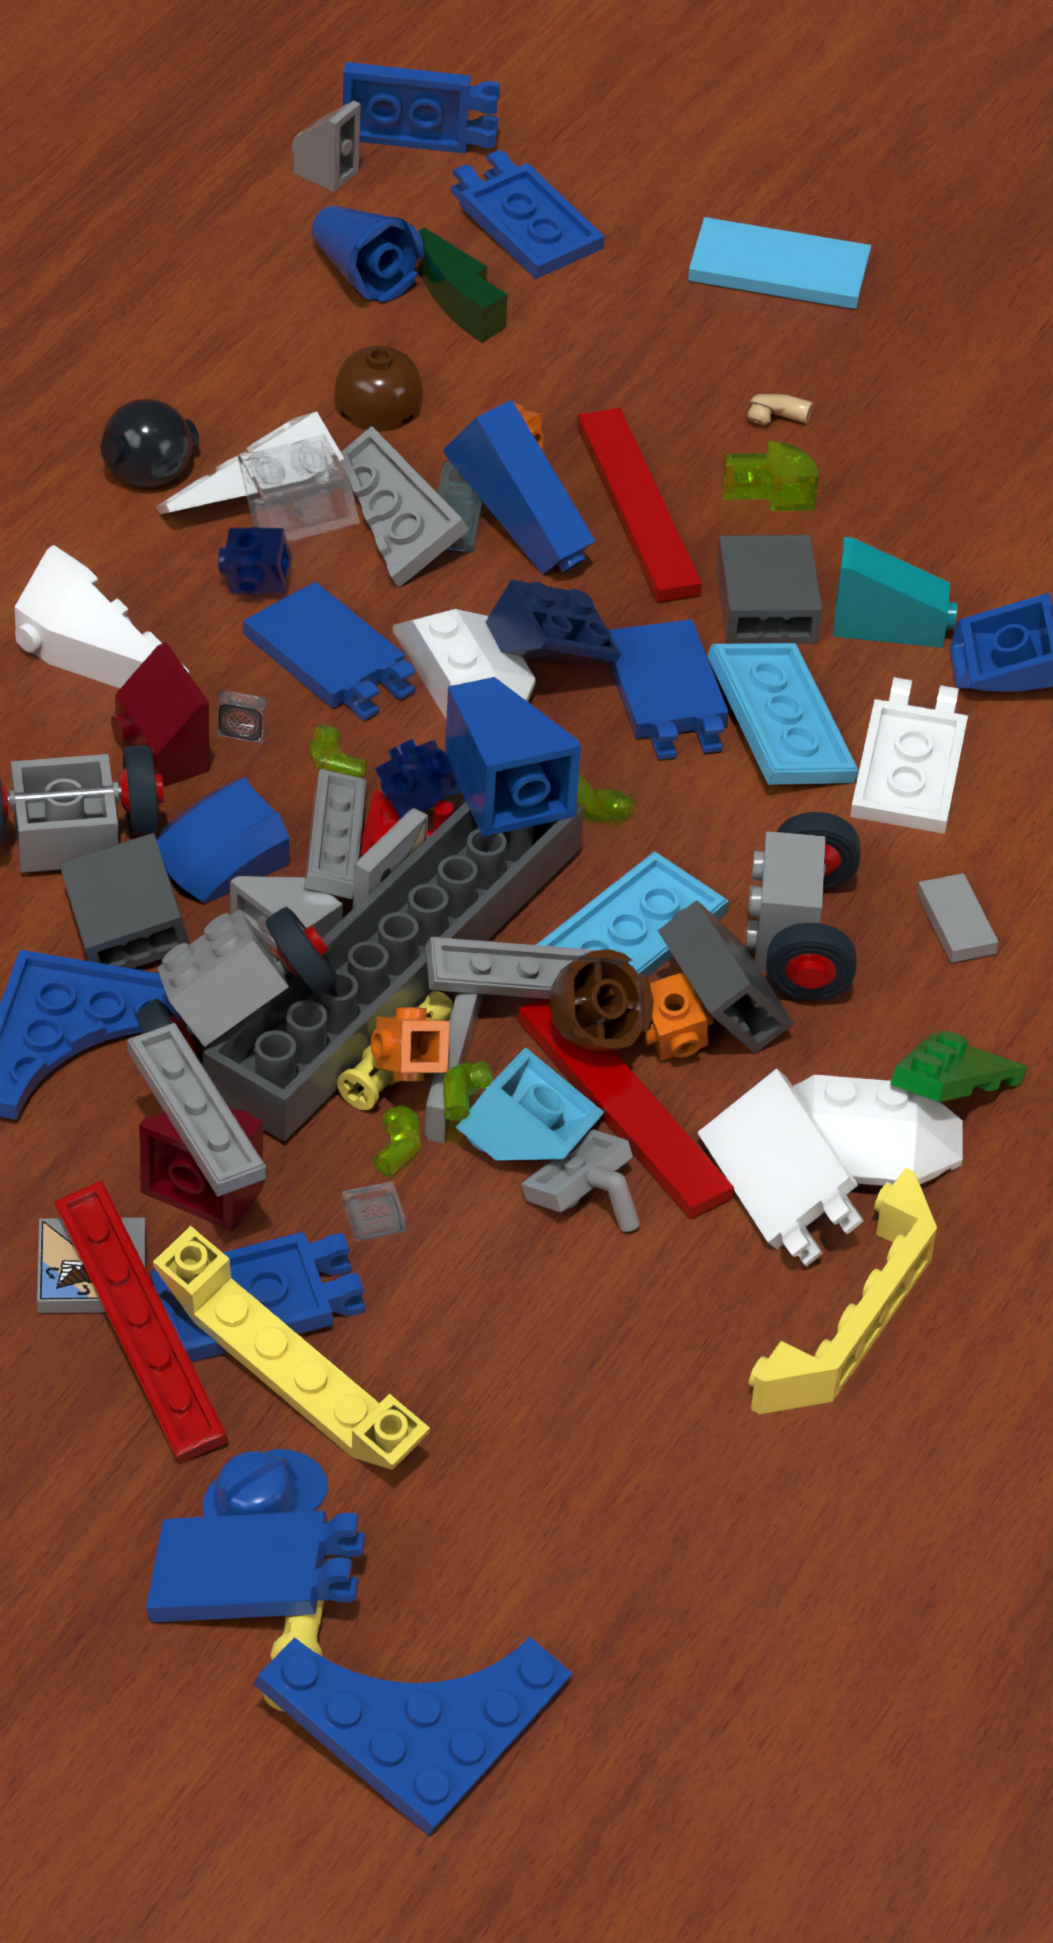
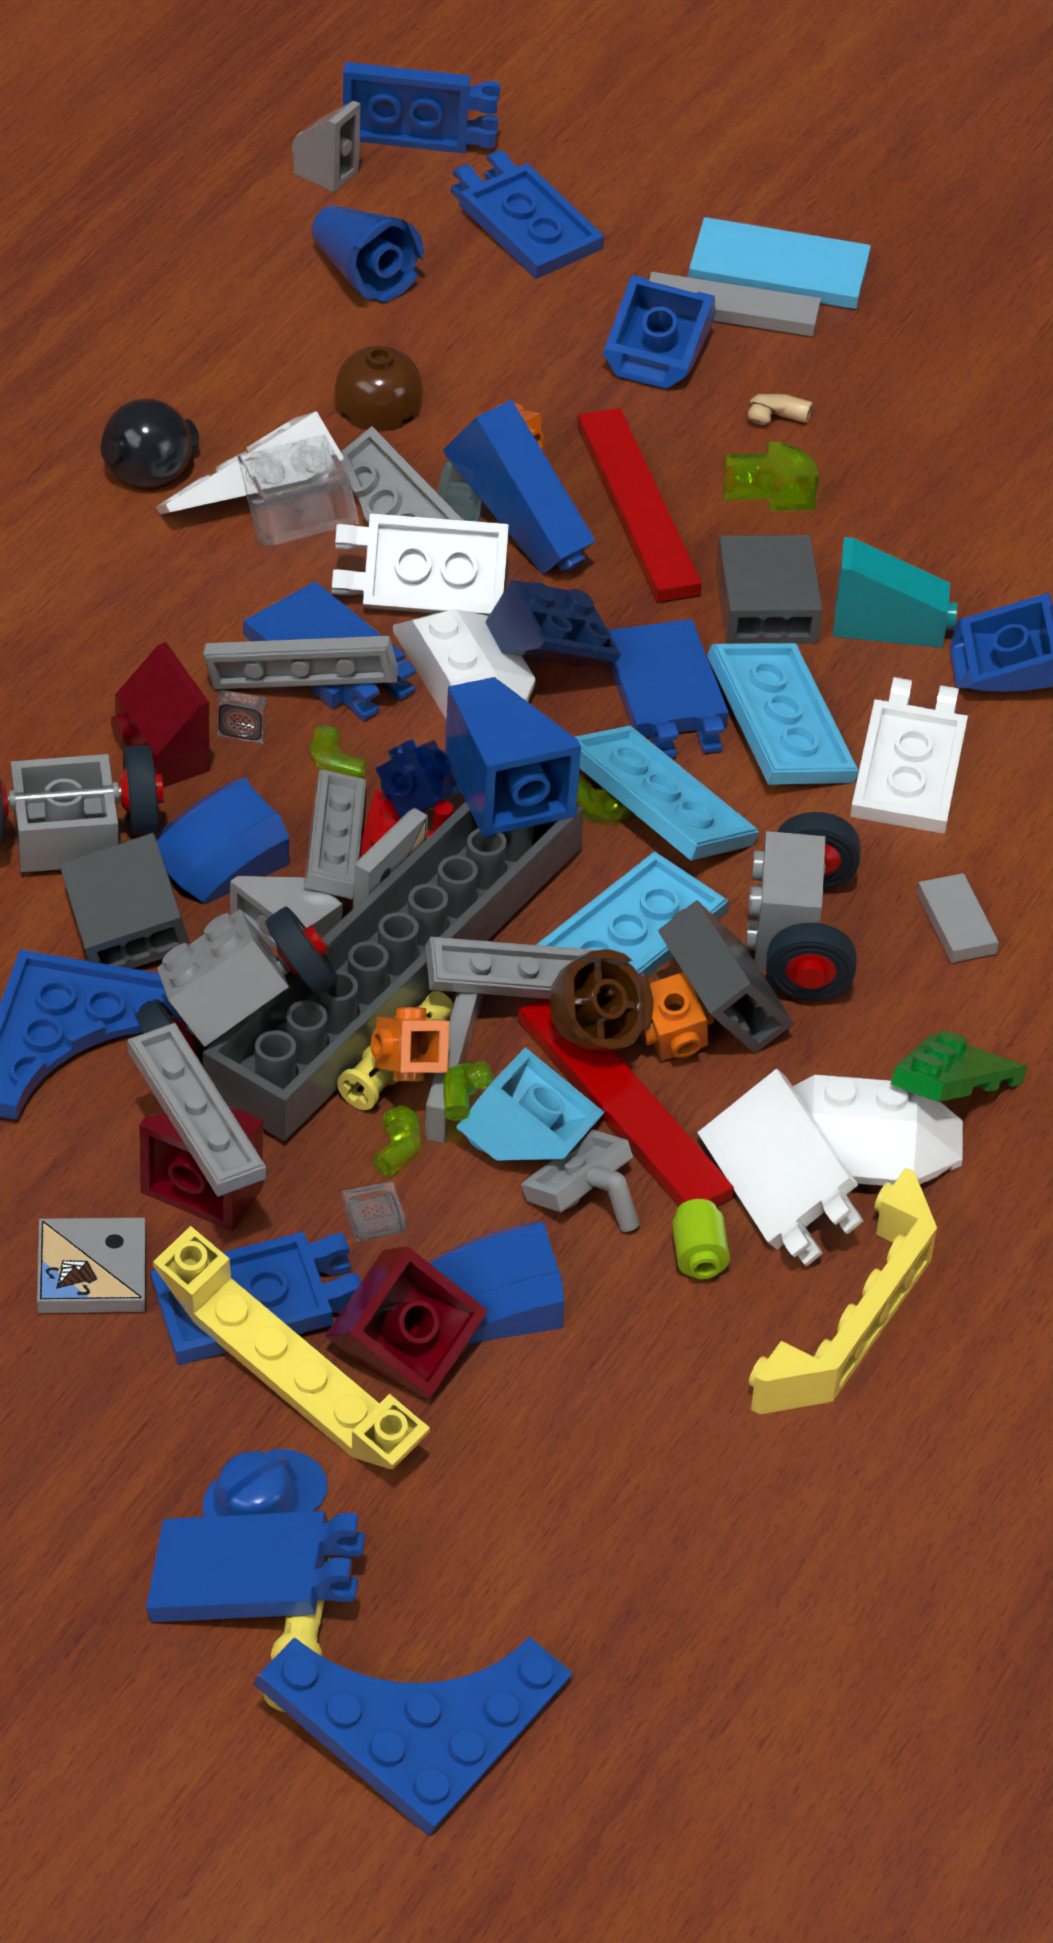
(75, 625): white wedge -> none
(141, 1322): red tile -> none
(255, 560): clear blue brick -> none
(301, 662): none -> light grey tile
(407, 1321): none -> dark red slope
(425, 564): none -> white tile
(462, 287): dark green slope -> none
(510, 1276): none -> blue slope
(658, 332): none -> blue slope
(663, 793): none -> medium azure tile
(700, 1239): none -> lime brick
(752, 305): none -> light grey tile

